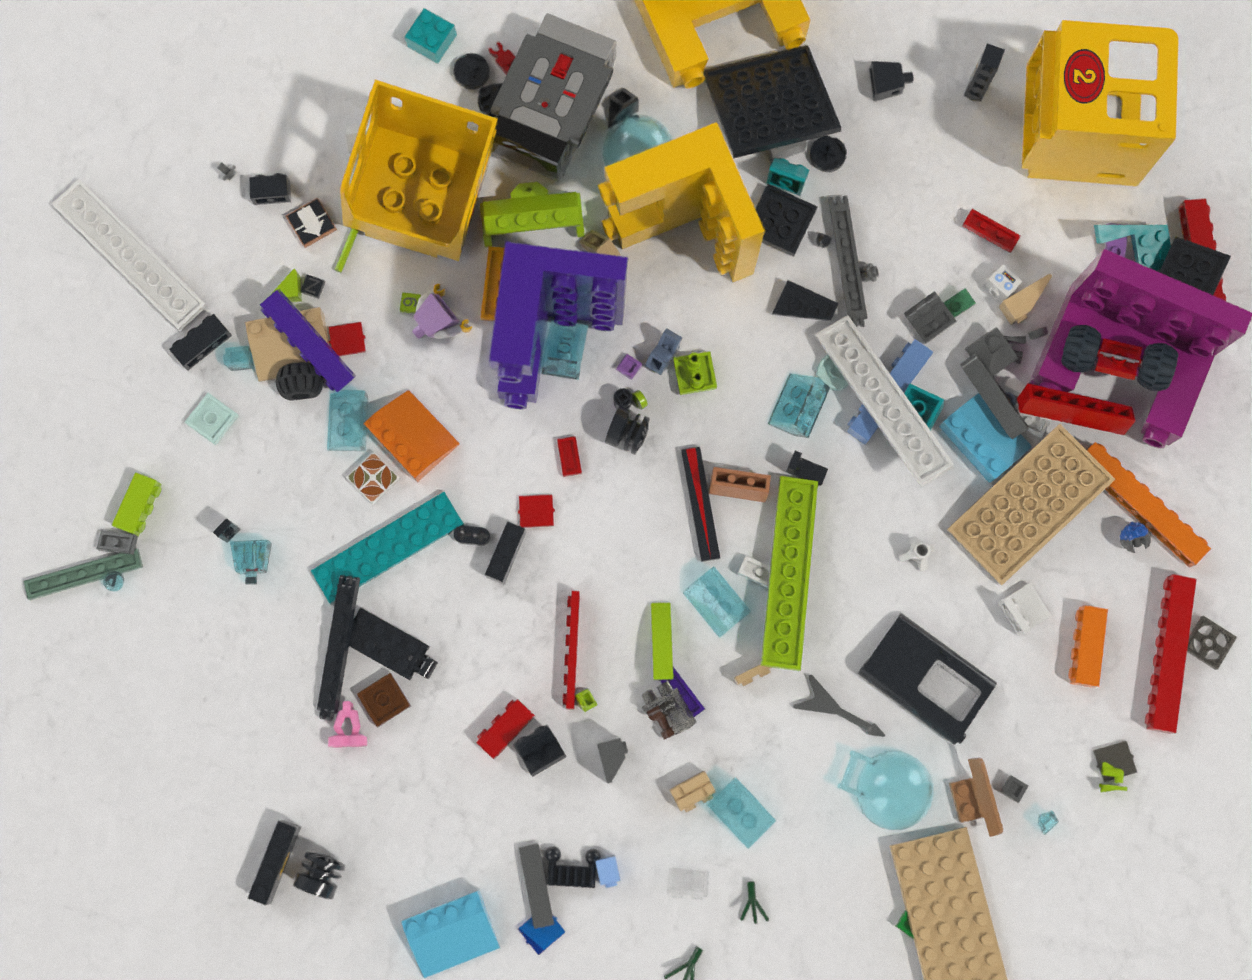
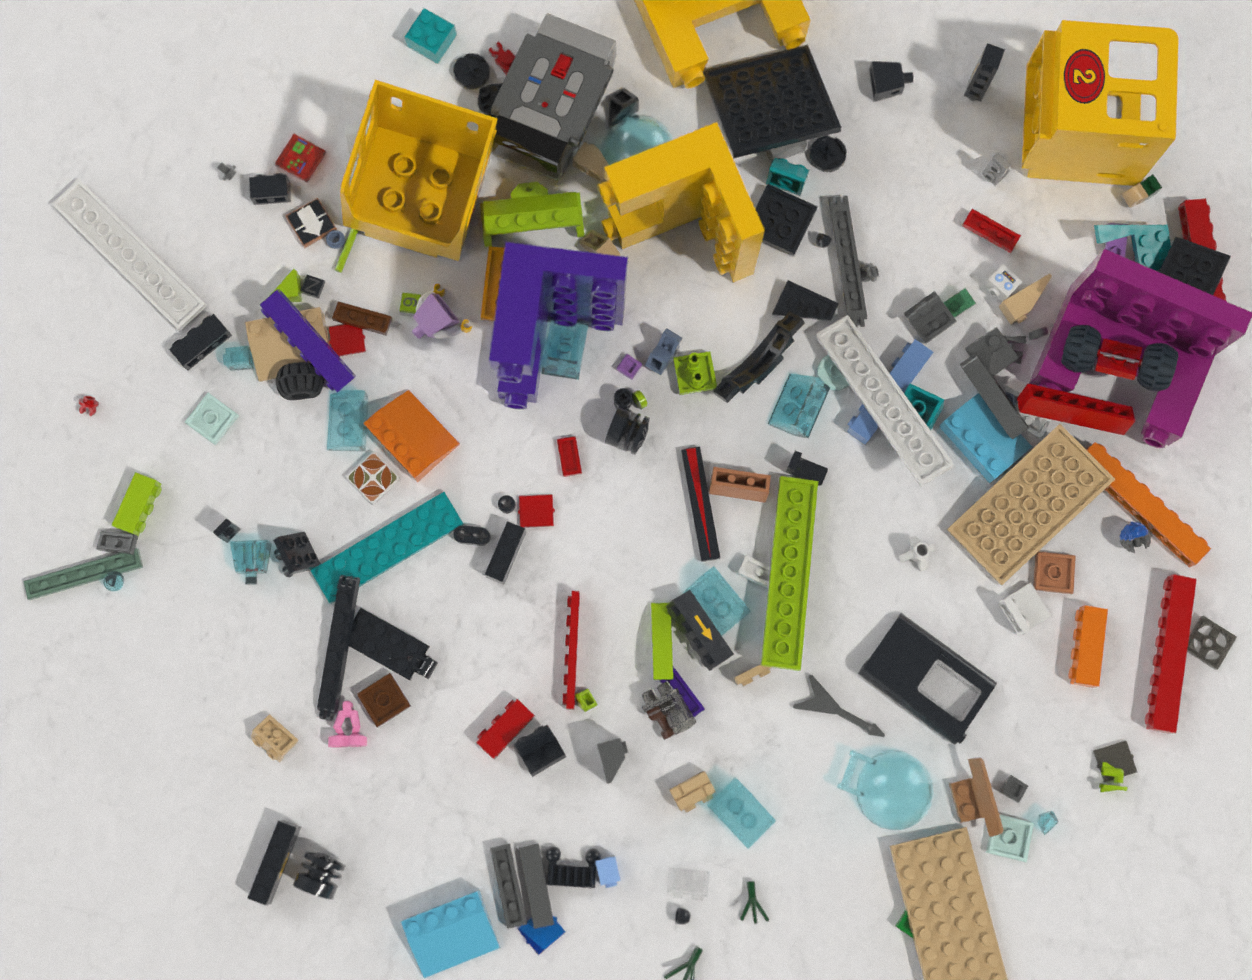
(90, 403): none -> red plate
(273, 738): none -> tan bracket
(296, 553): none -> black plate
(300, 158): none -> clear red tile
(335, 234): none -> sand blue plate
(362, 318): none -> reddish brown plate
(506, 510): none -> black bush
(508, 886): none -> dark grey plate
(591, 162): none -> tan slope
(682, 916): none -> black hinge
(699, 630): none -> black brick
(762, 360): none -> black piece
(996, 169): none -> light grey plate
(1014, 840): none -> light aqua tile
(1054, 572): none -> nougat tile
(1142, 191): none -> leg

